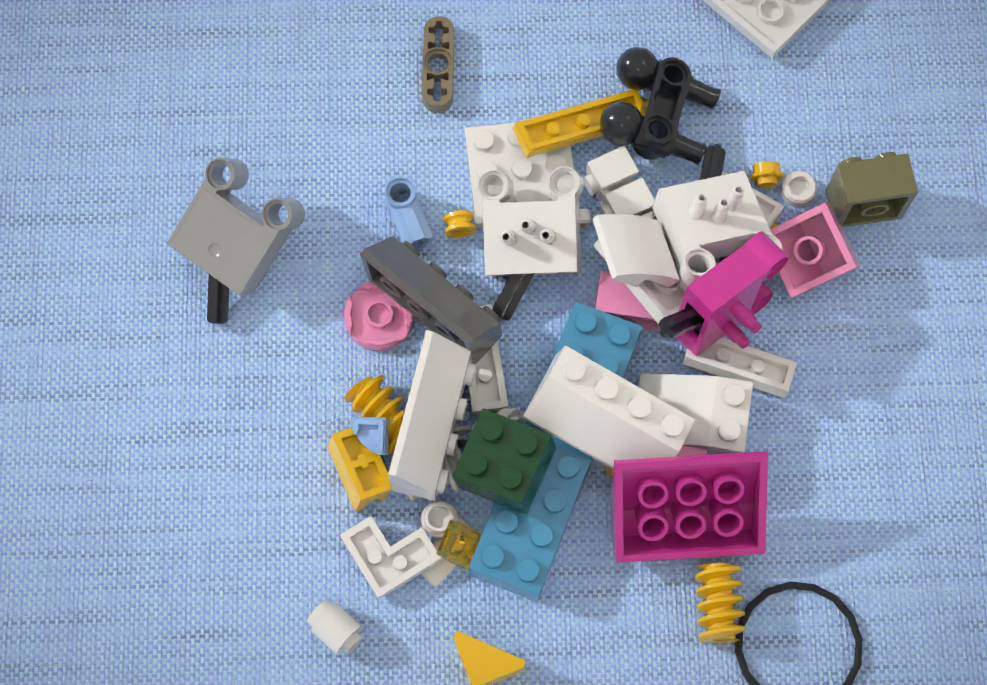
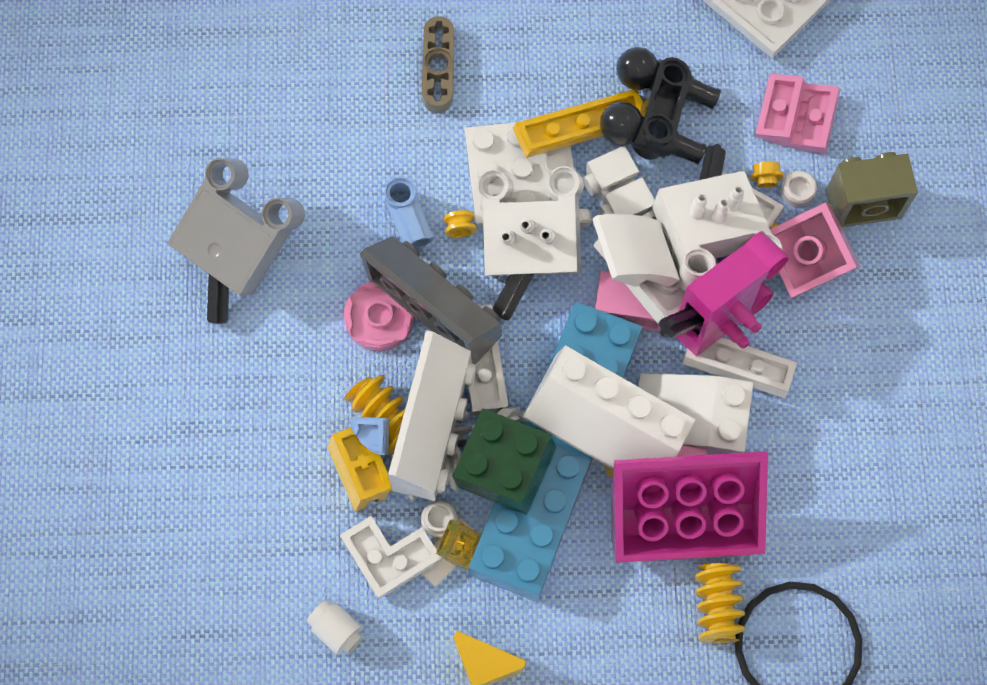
(798, 113): none -> bright pink slope

